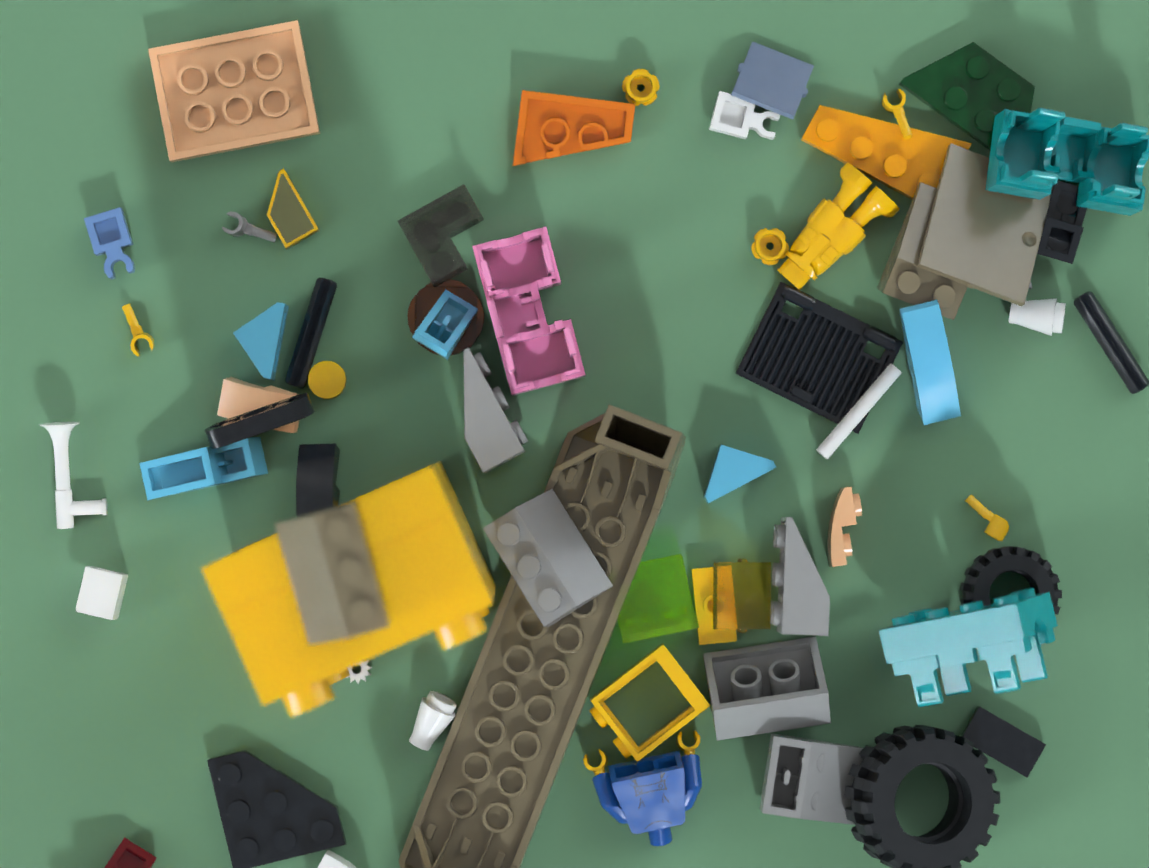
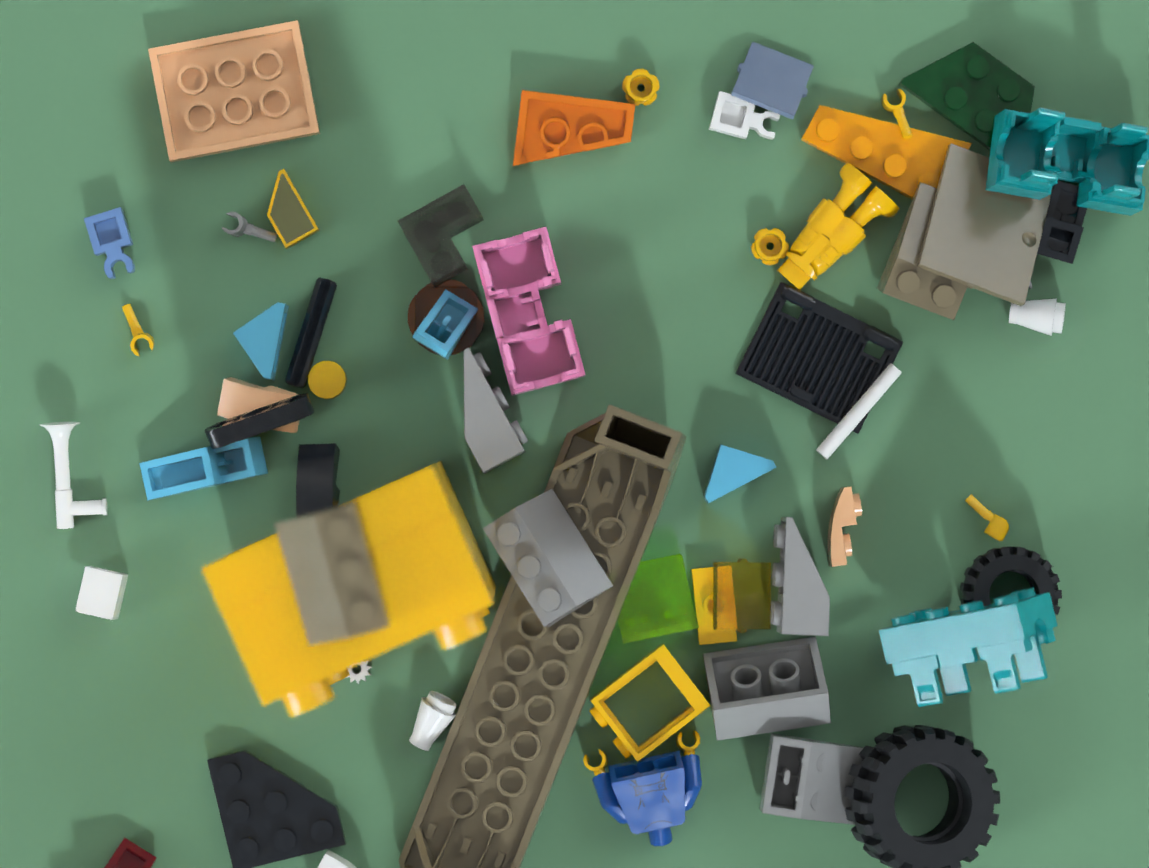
(930, 362): medium azure slope -> none
(1003, 741): black tile -> none
(1111, 342): black axle -> none

